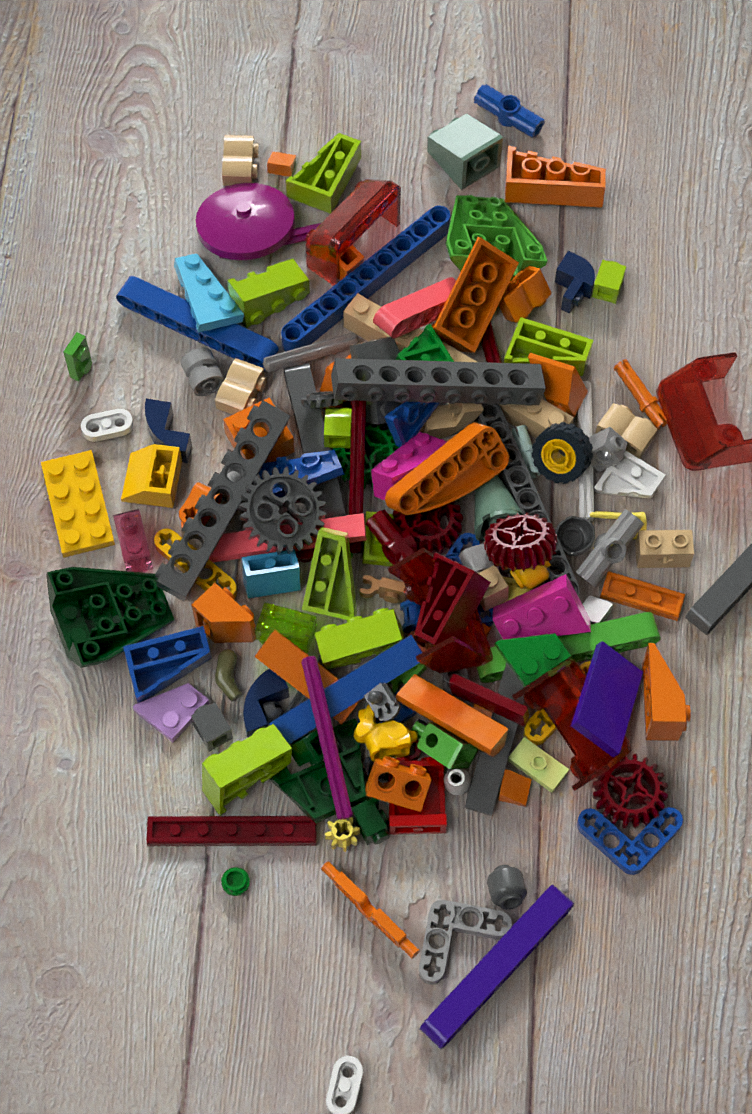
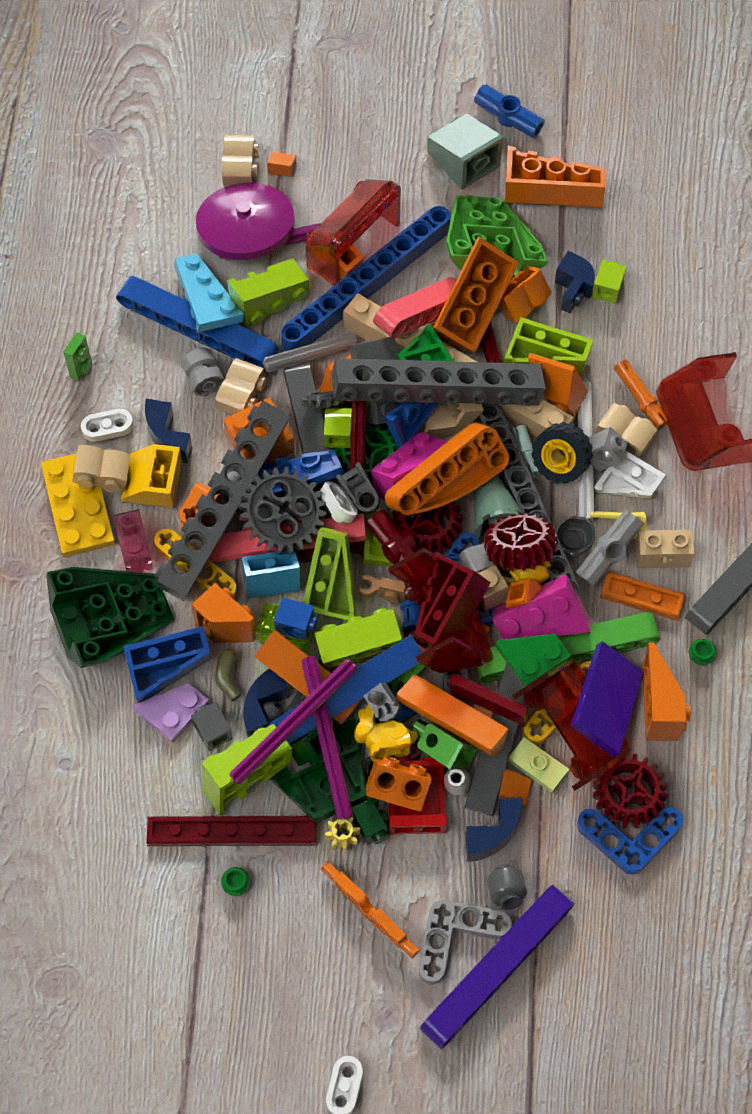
(101, 468): none -> tan brick
(292, 722): none -> magenta axle
(295, 619): none -> blue brick
(326, 175): lime wedge -> none
(338, 503): none -> white plate
(358, 485): none -> dark grey piece
(488, 840): none -> dark blue brick
(522, 592): none -> orange slope
(597, 609): white slope -> none
(702, 652): none -> green plate

